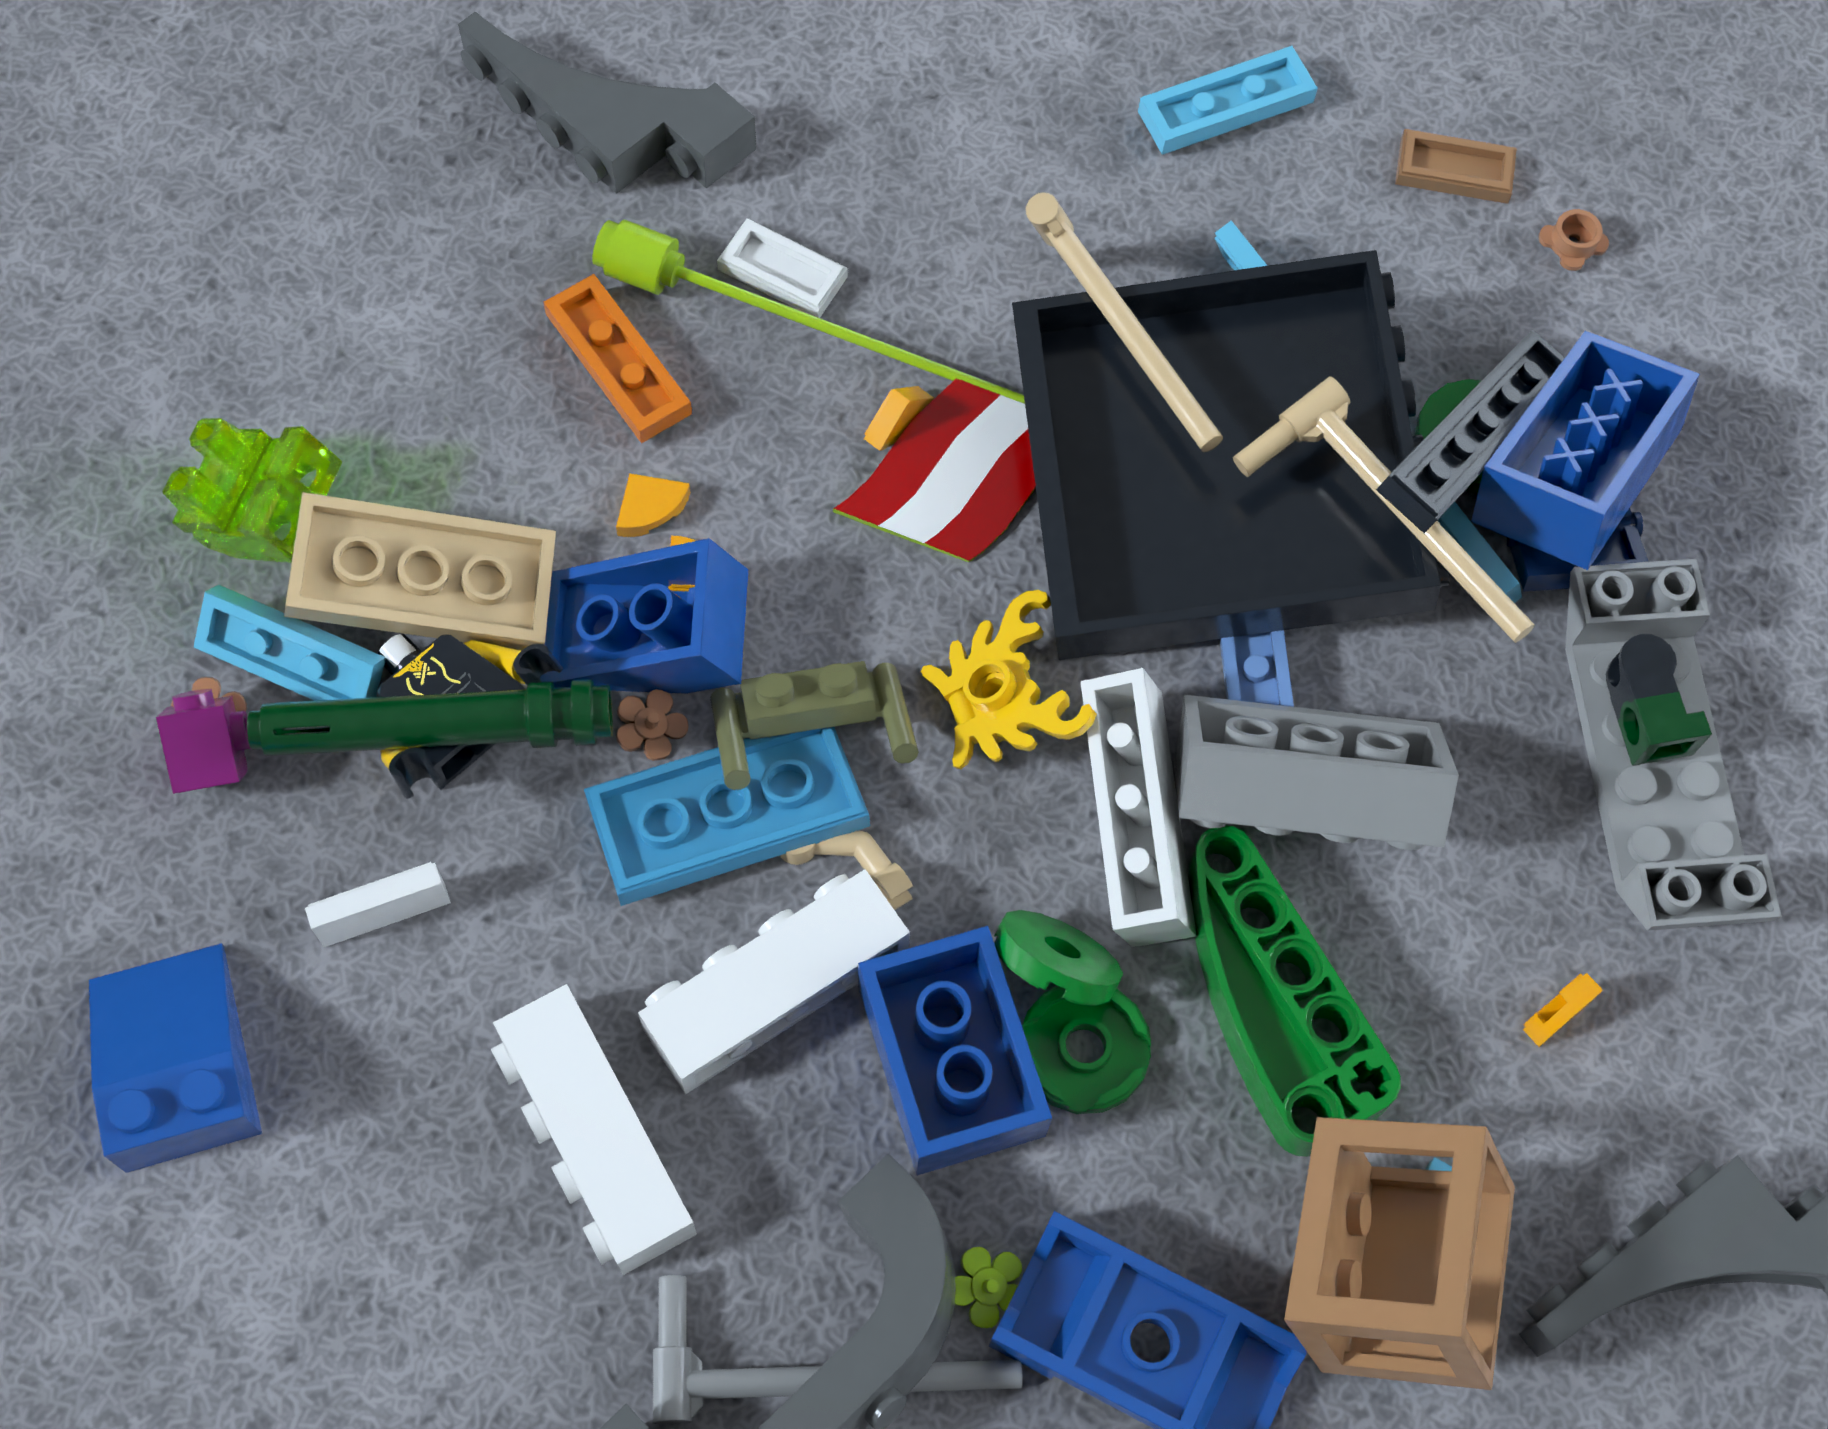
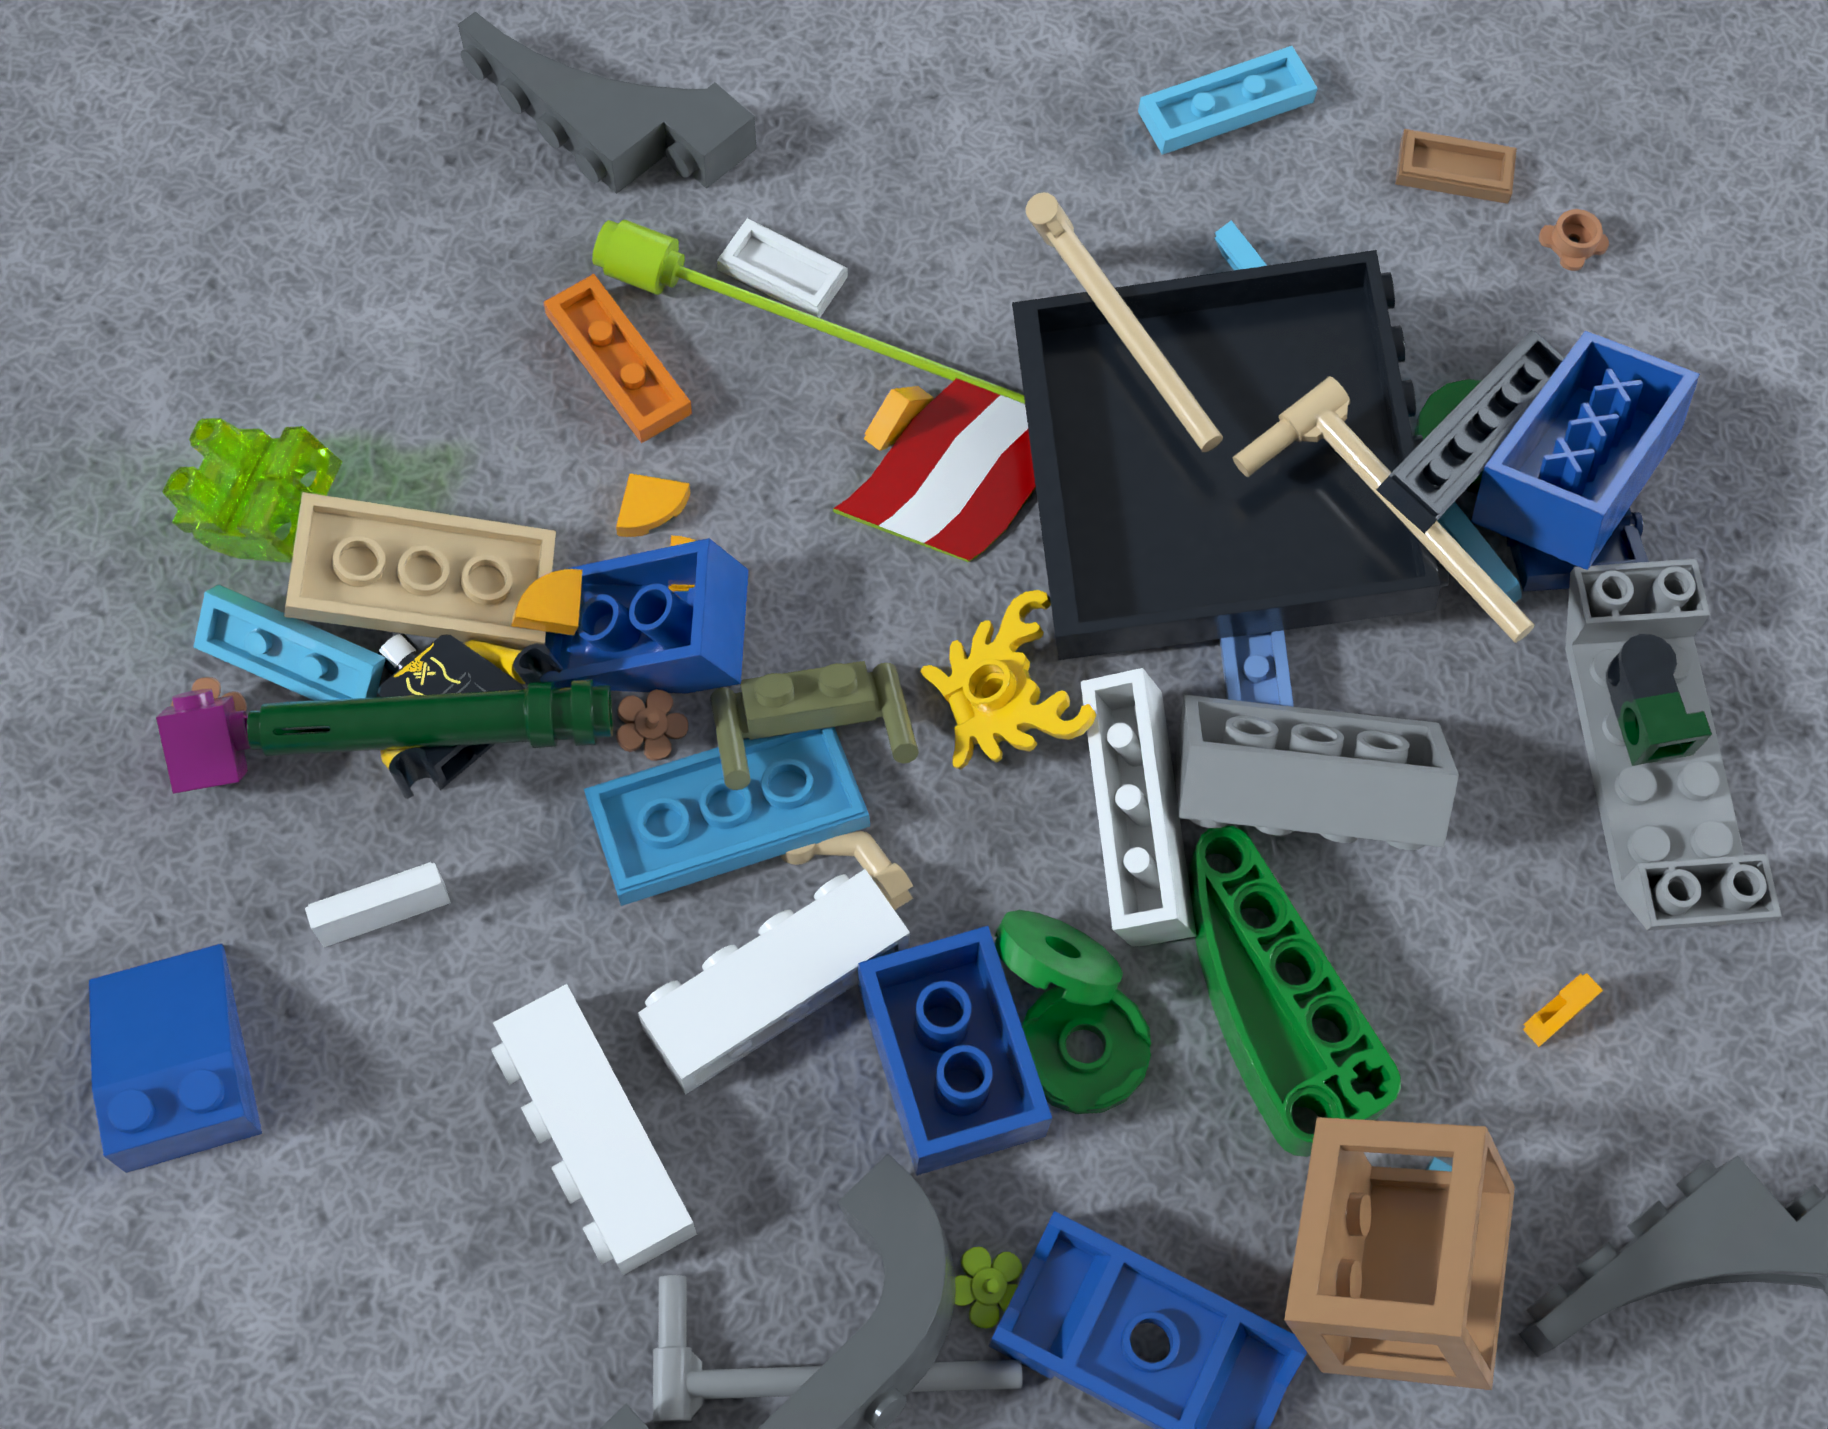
(551, 603): none -> light orange tile

